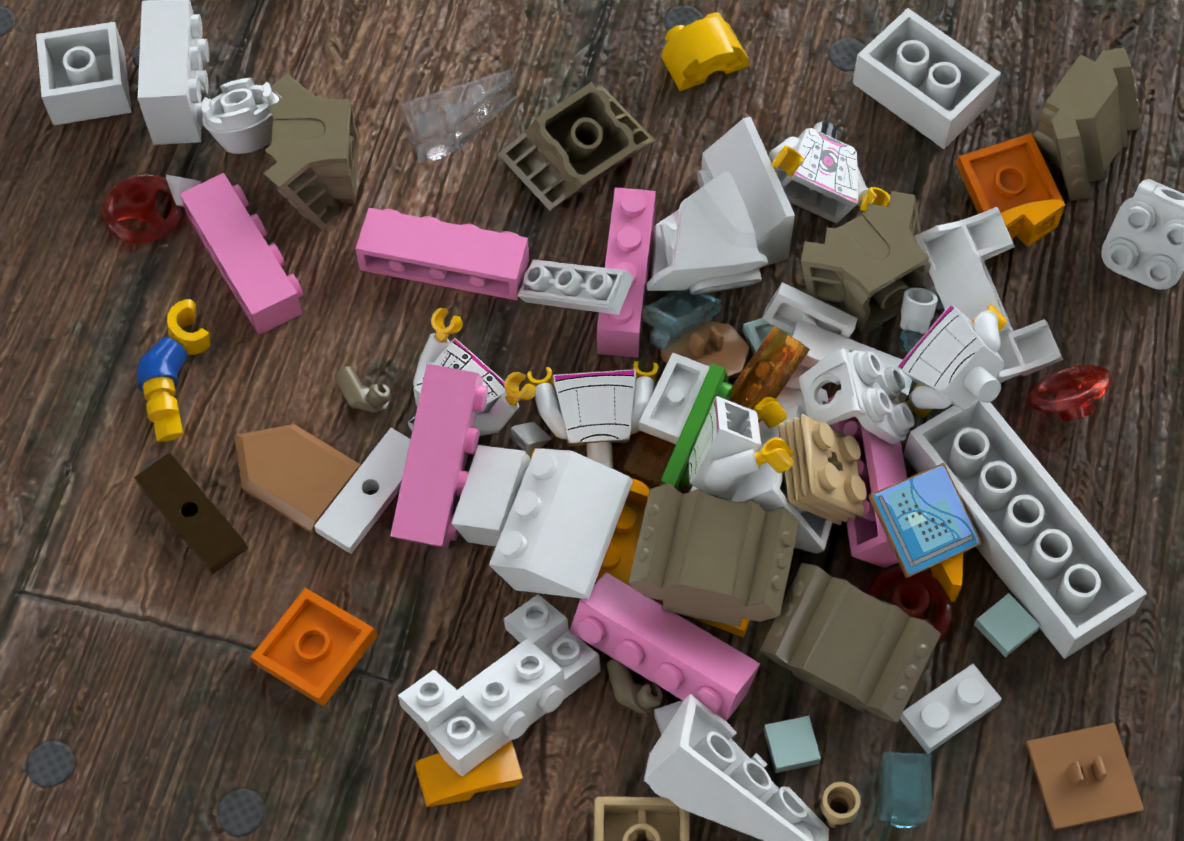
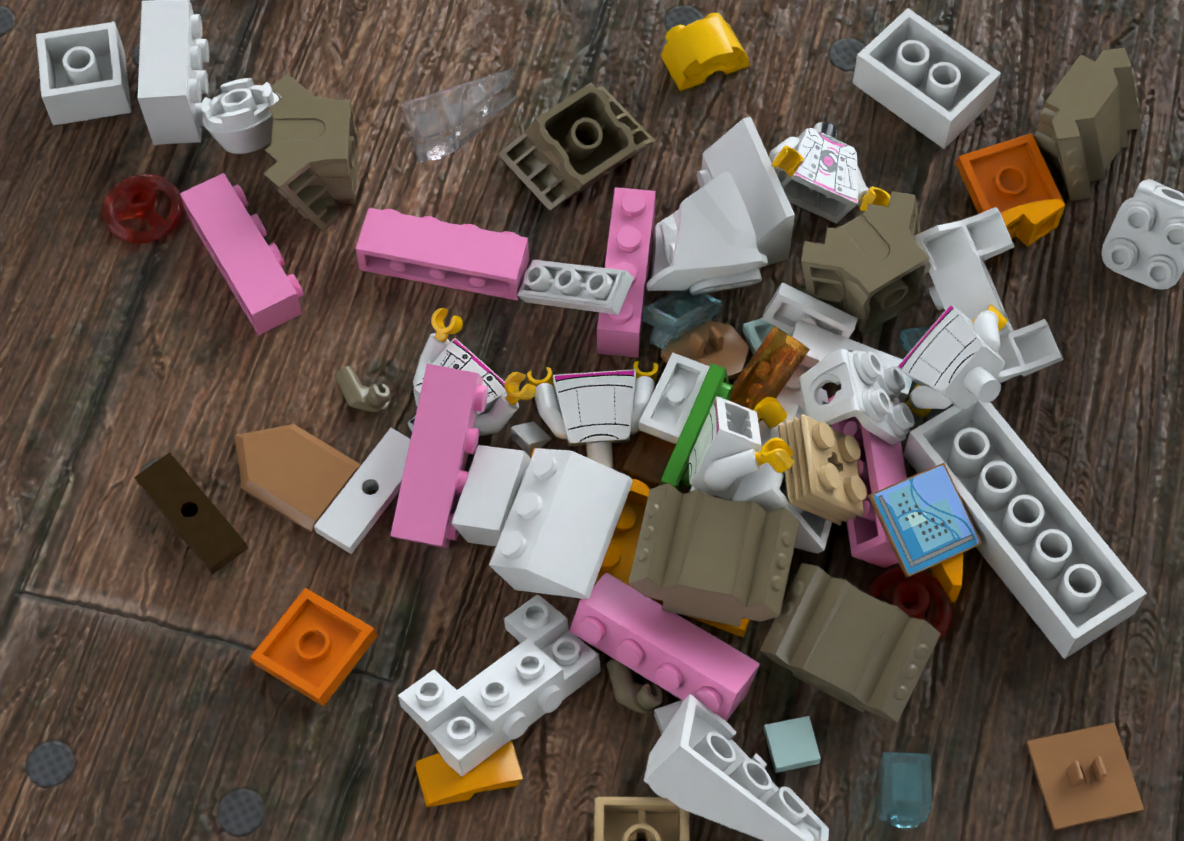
(161, 365): yellow piece -> none
(179, 185): white piece -> none
(843, 793): tan hose -> none
(917, 309): white hose -> none
(950, 708): white plate -> none
(1007, 625): light aqua tile -> none
(1073, 397): clear red piece -> none

